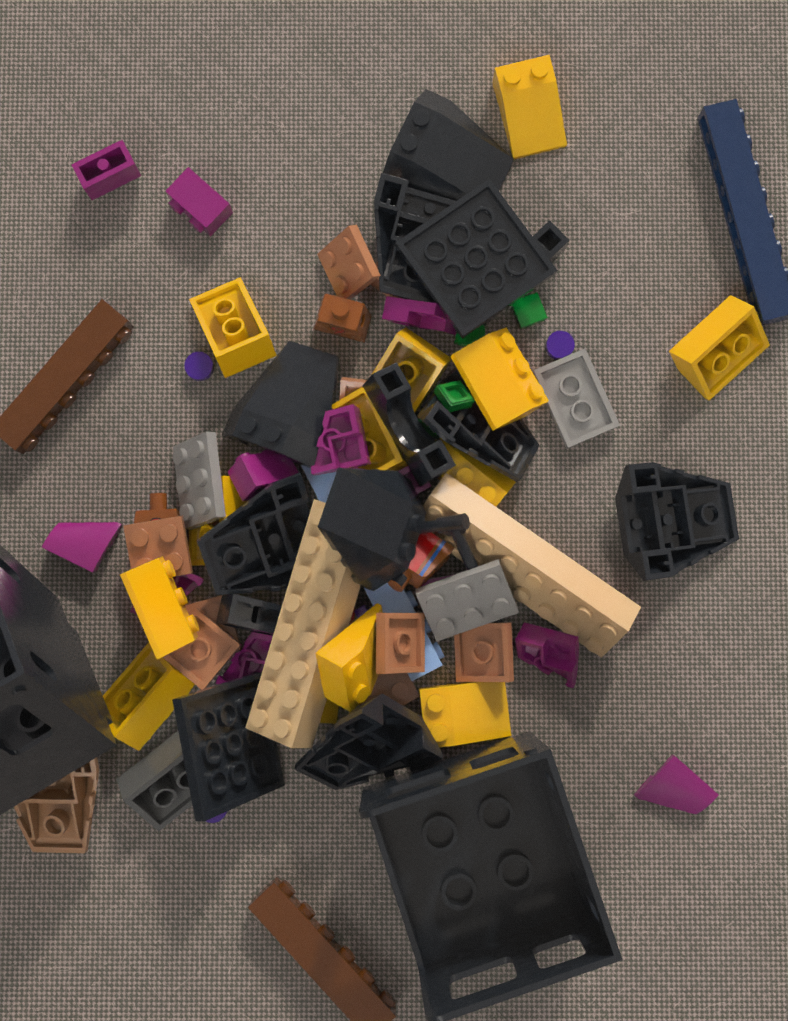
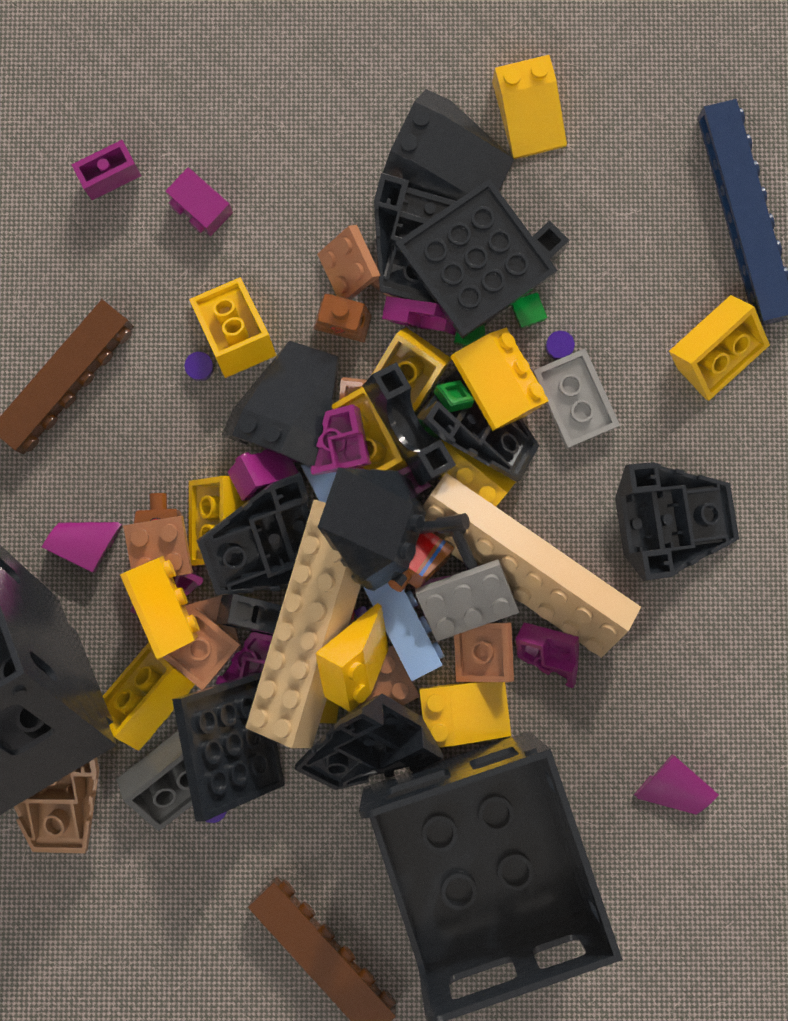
(199, 480): light grey plate -> none
(400, 643): nougat plate -> none

